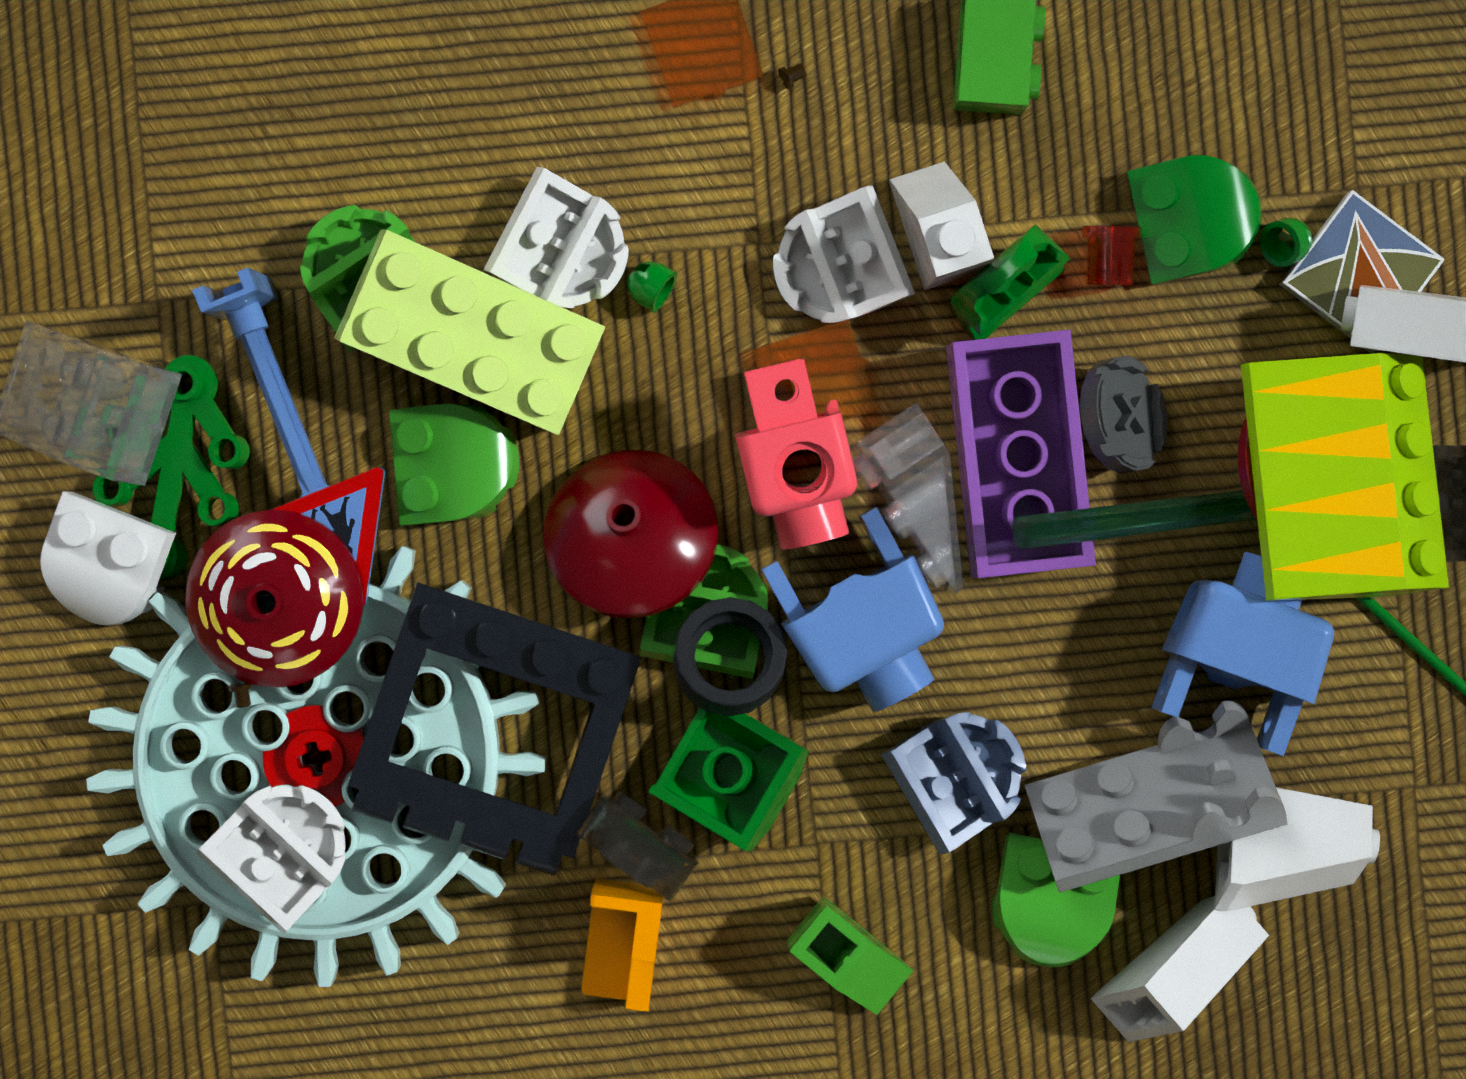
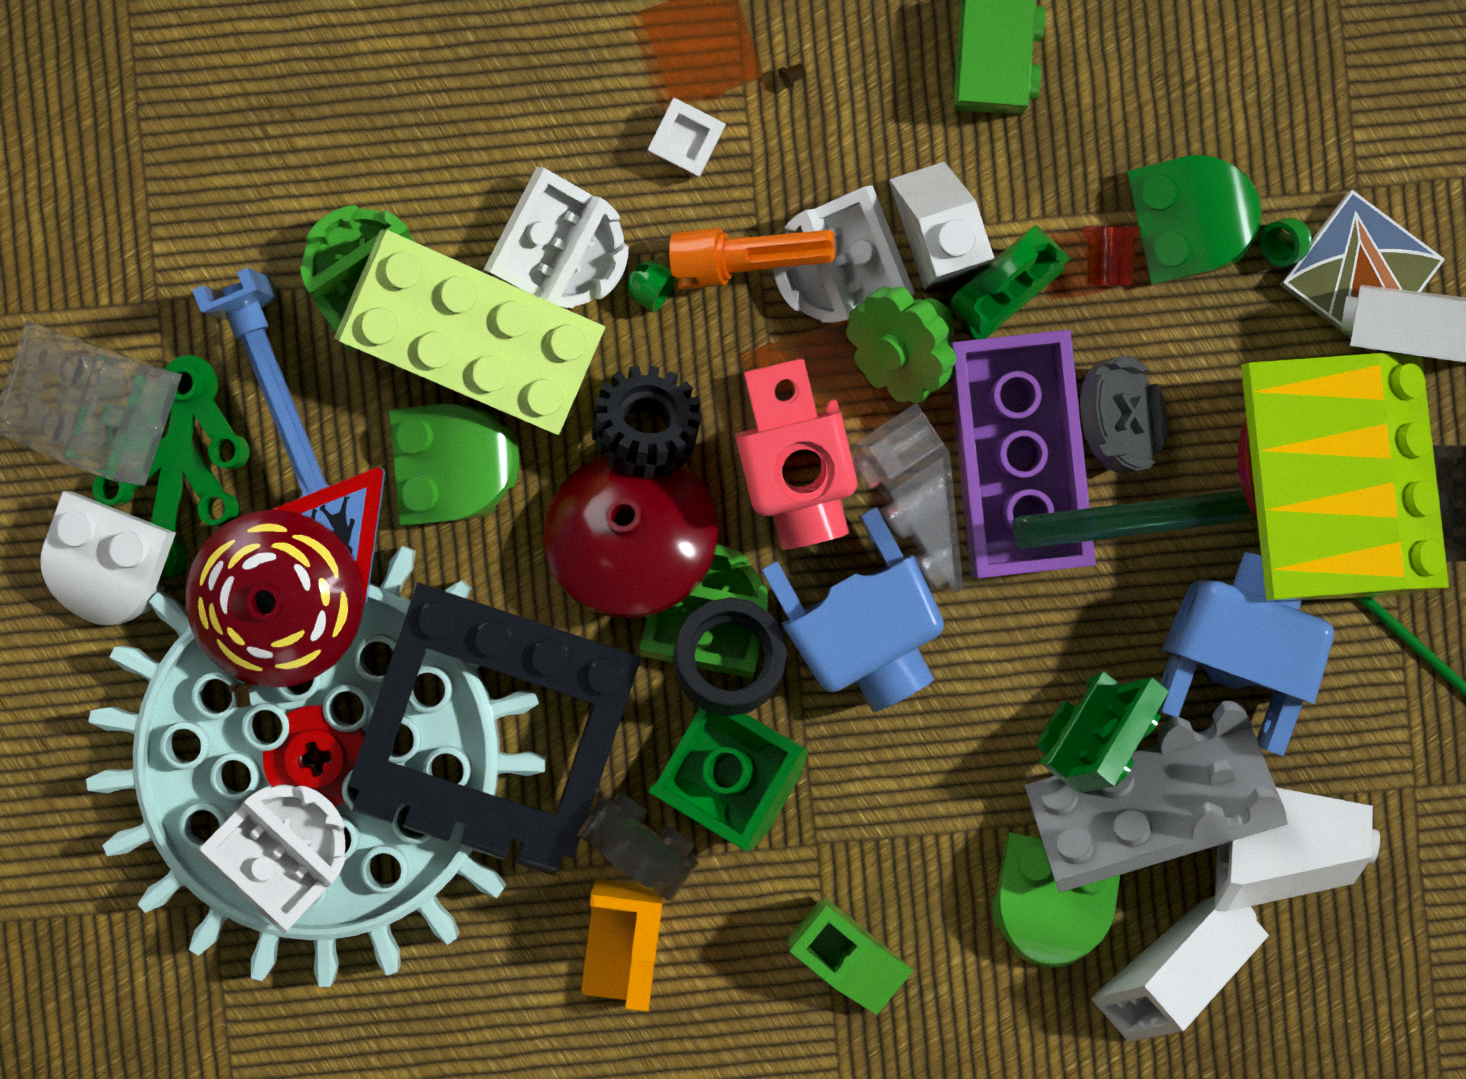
(650, 395): none -> black tyre
(686, 137): none -> white plate
(710, 257): none -> orange piece
(903, 343): none -> bright green plant
(958, 776): sand blue slope -> none
(1094, 741): none -> green slope

